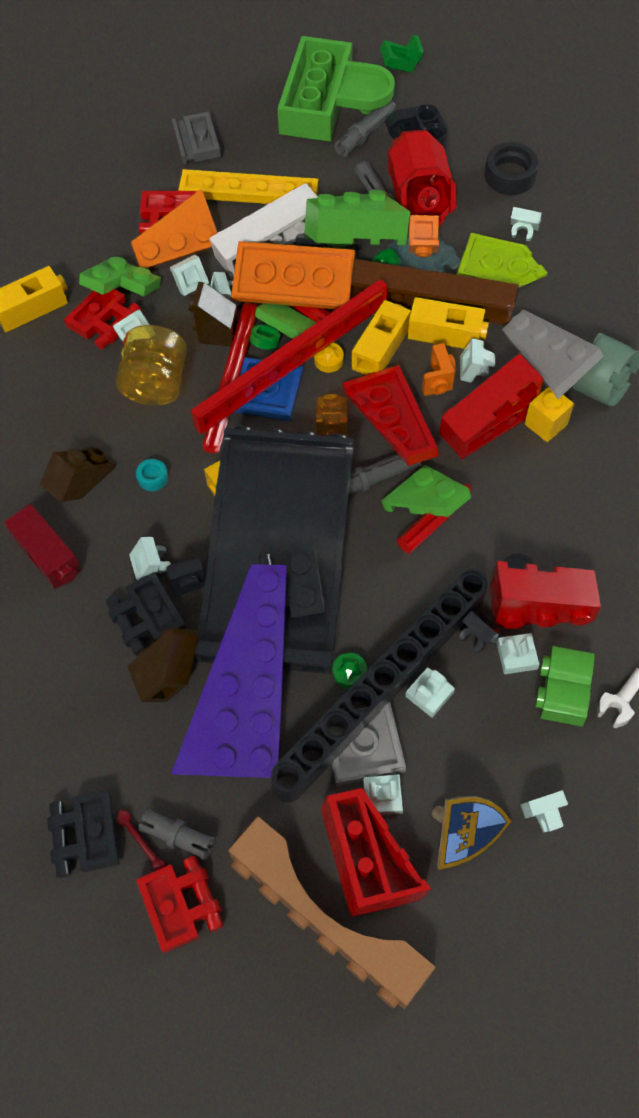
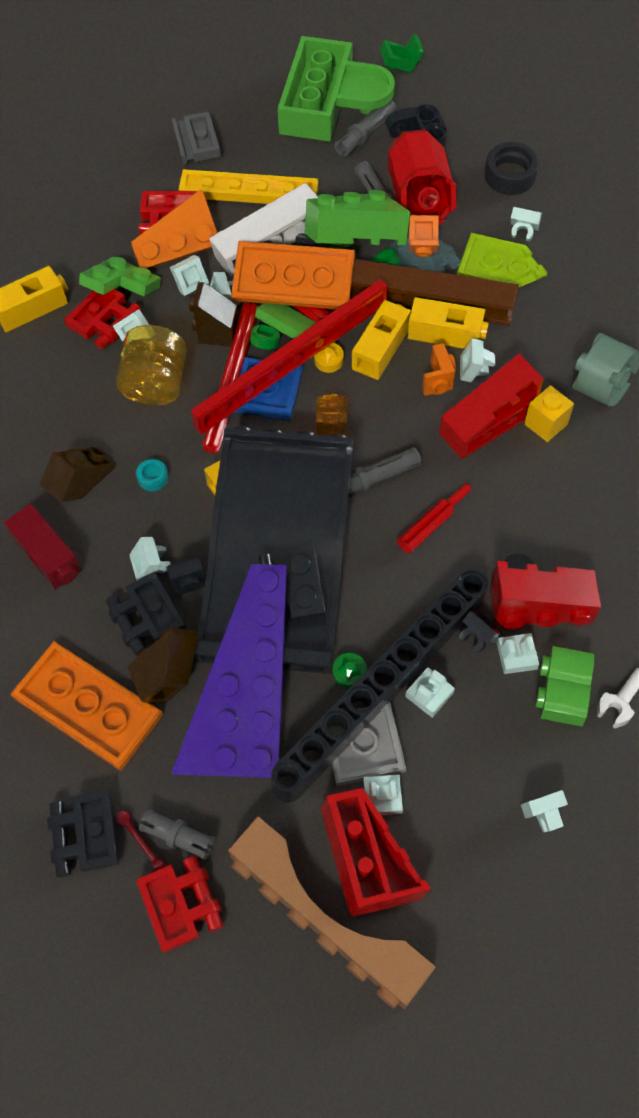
(87, 705): none -> orange tile
(393, 411): red wing -> none
(428, 493): bright green wing -> none
(468, 828): shield -> none
(551, 351): light grey wing -> none

